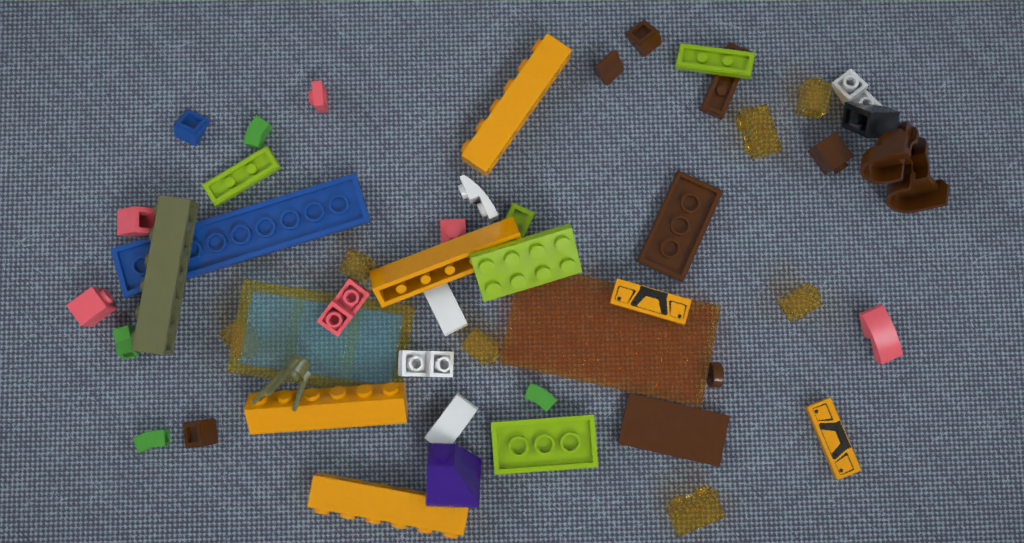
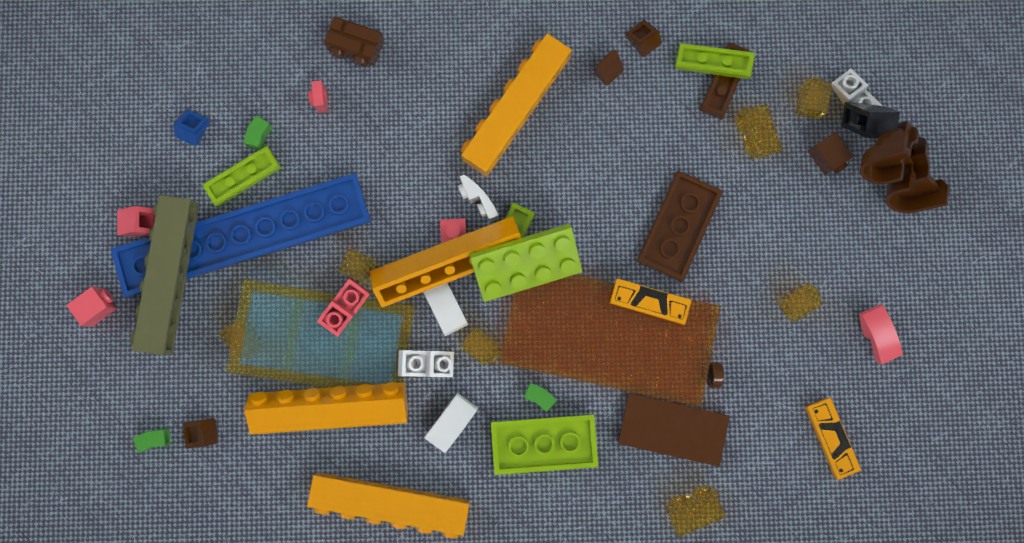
(123, 342): bright green piece -> none
(294, 369): olive plant -> none
(354, 42): none -> reddish brown brick
(452, 477): dark purple slope -> none

